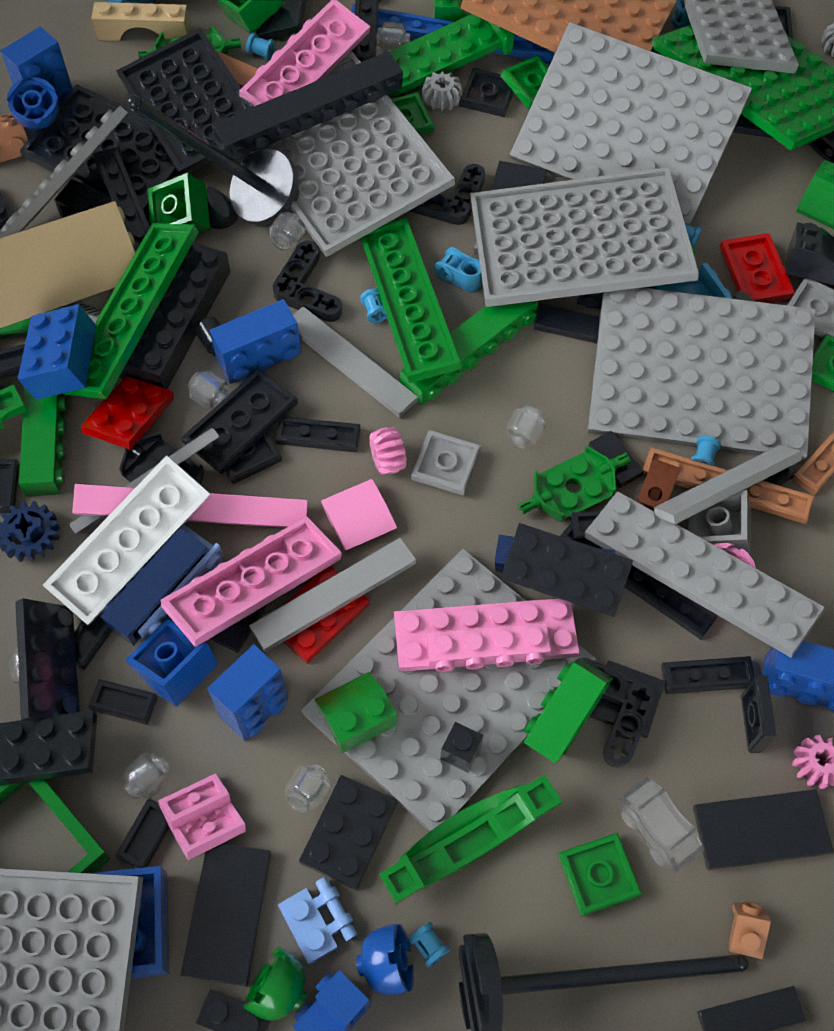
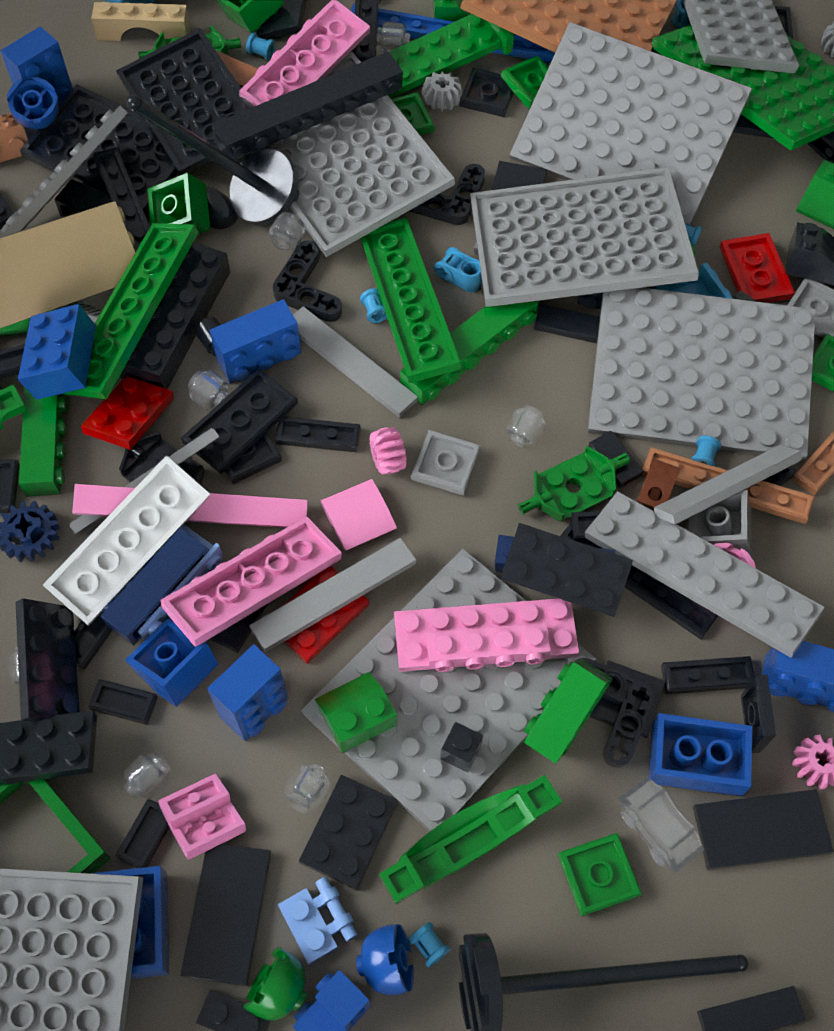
(701, 754): none -> blue brick
(749, 929): nougat bracket -> none

